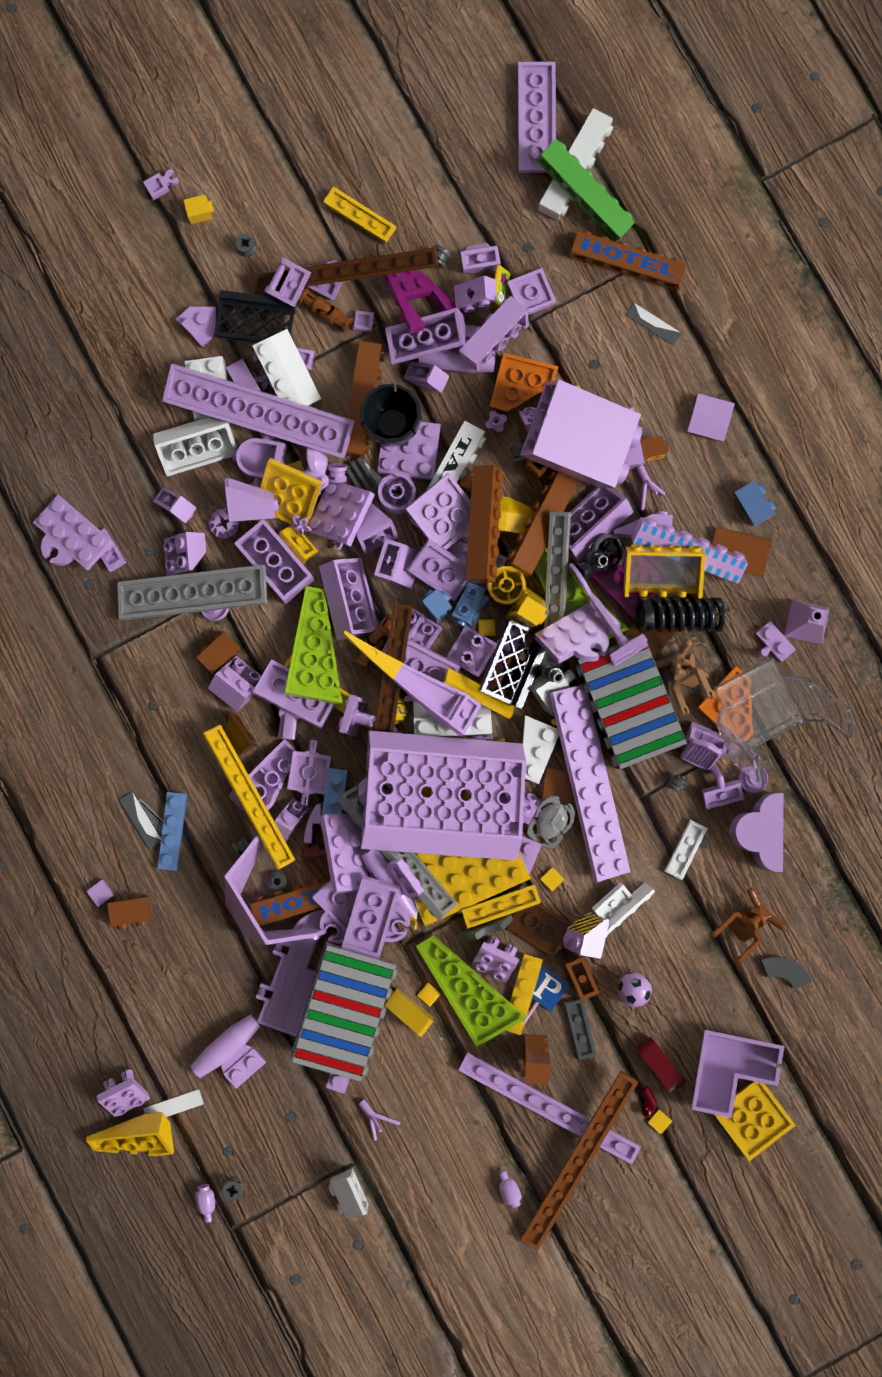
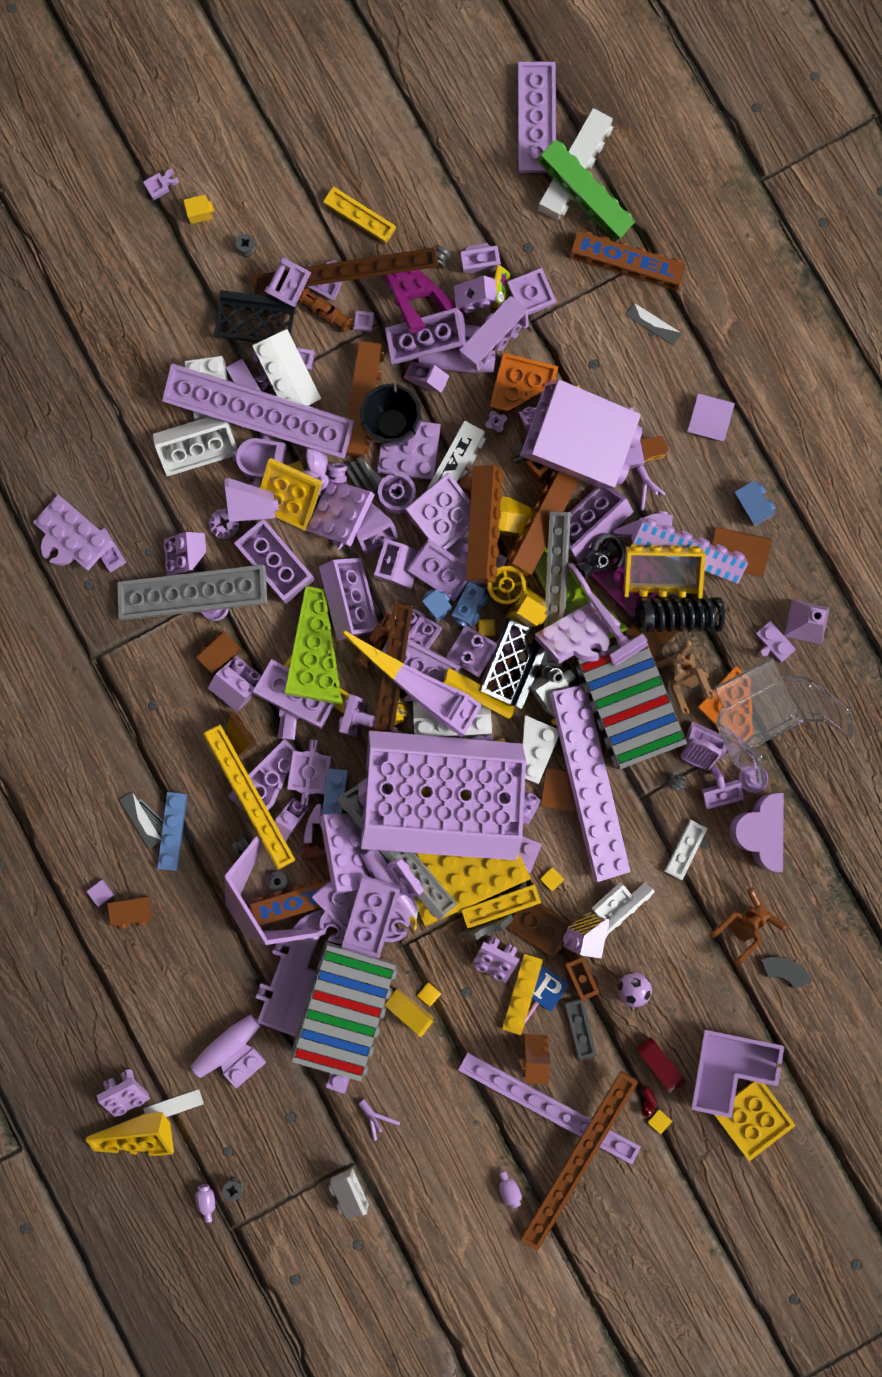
(175, 504): lavender slope -> none
(199, 323): lavender plate -> none
(299, 545): yellow slope -> none
(300, 524): lavender plant -> none
(475, 1001): lime wing -> none
(551, 821): light grey shield -> none

